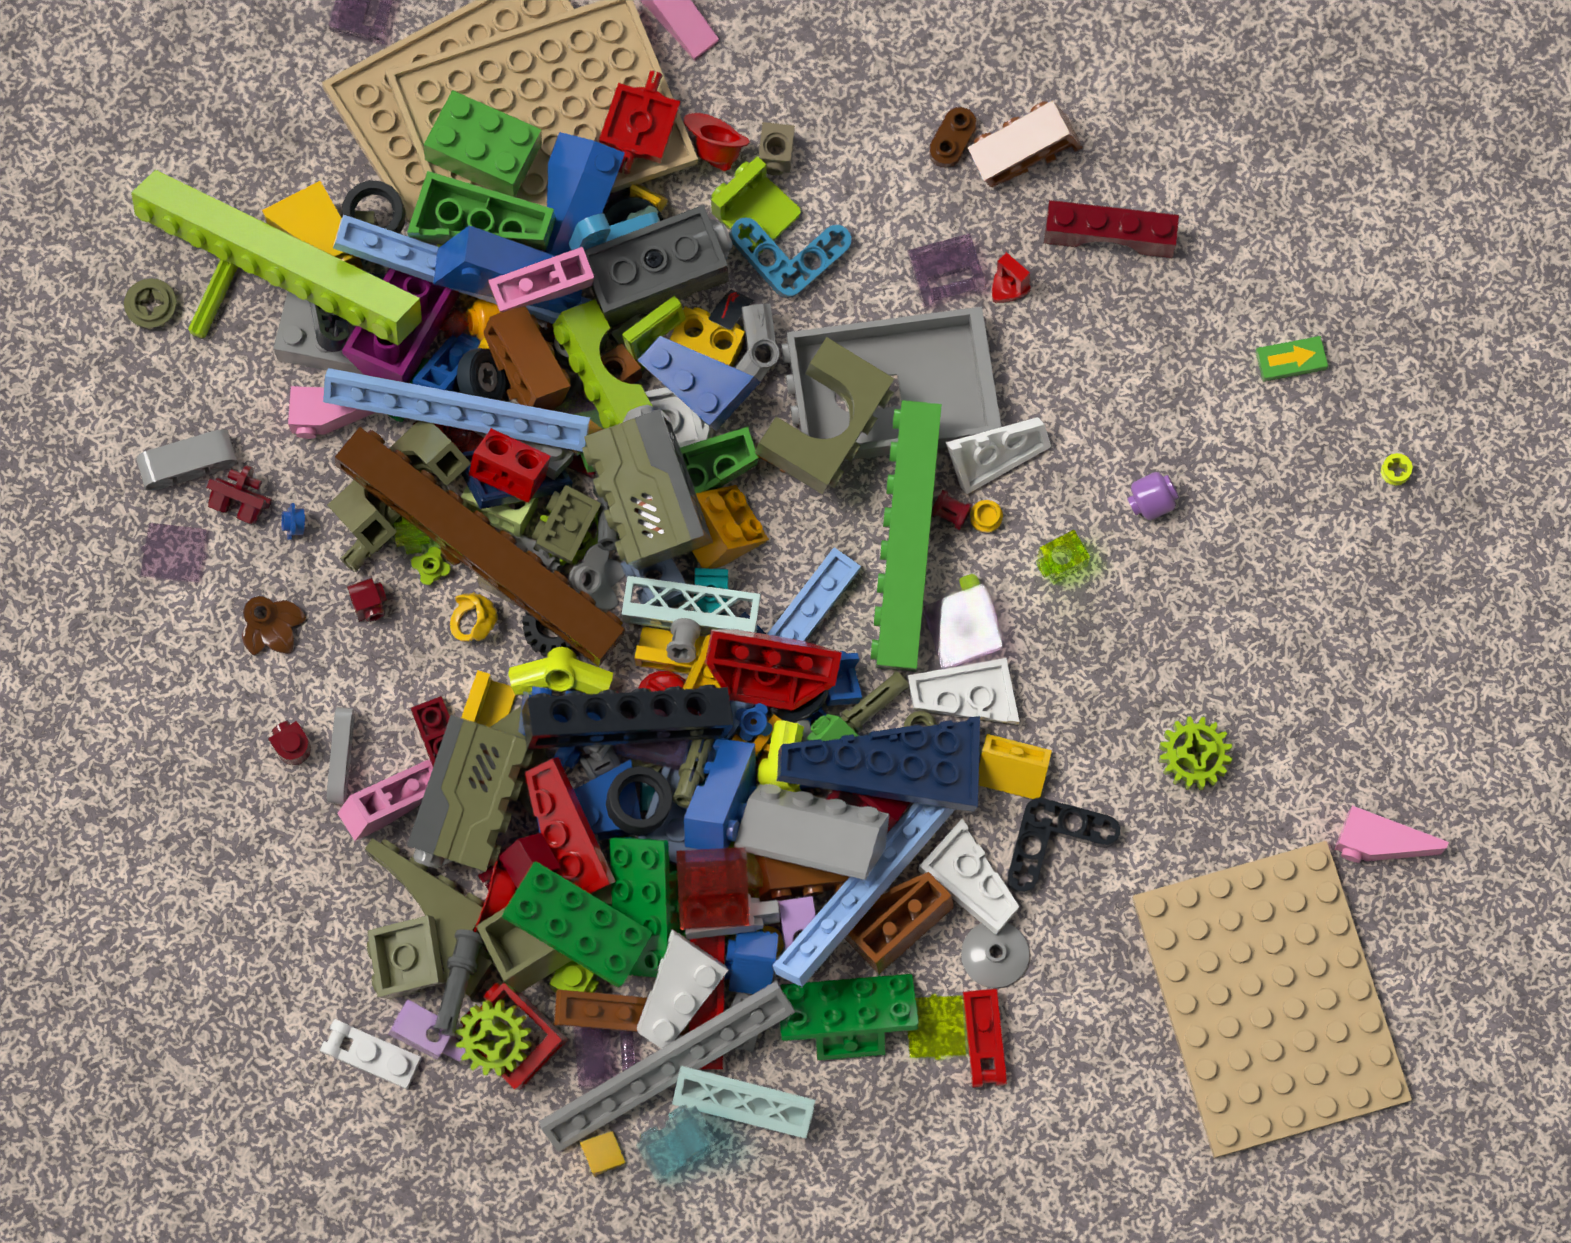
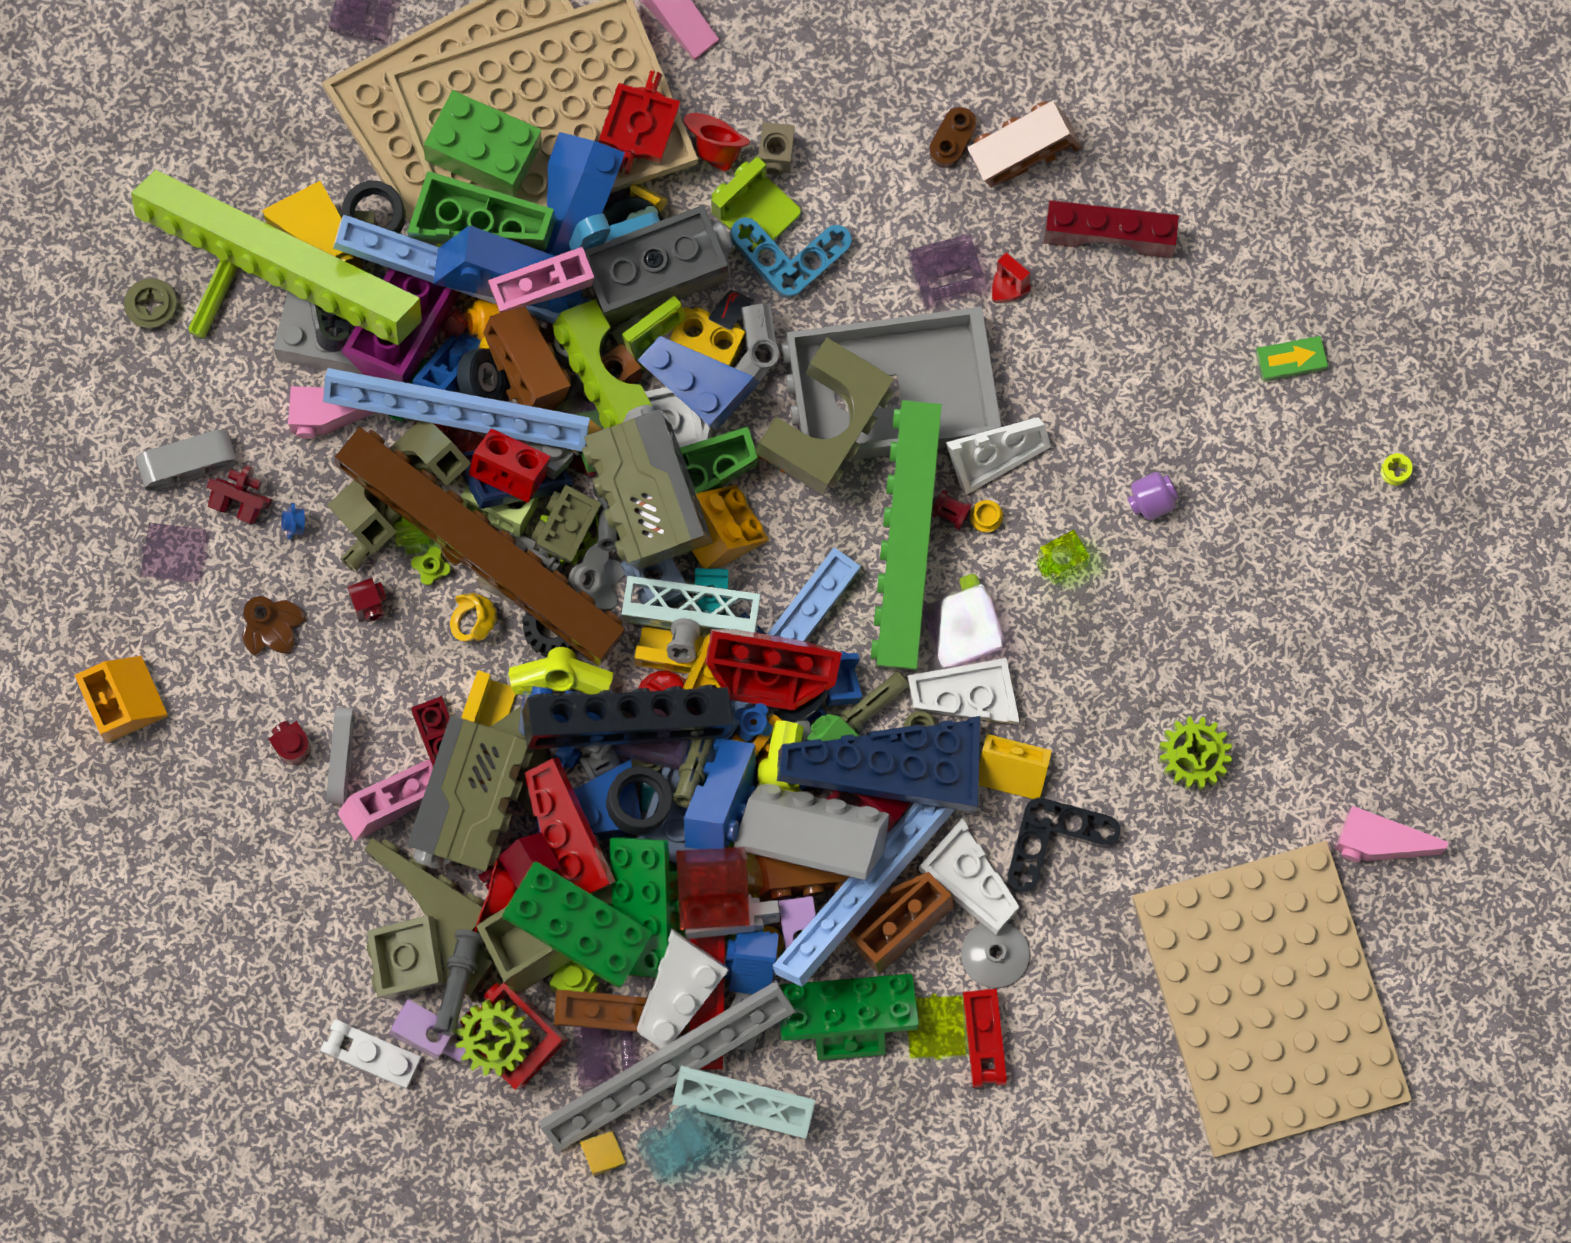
(121, 696): none -> light orange slope

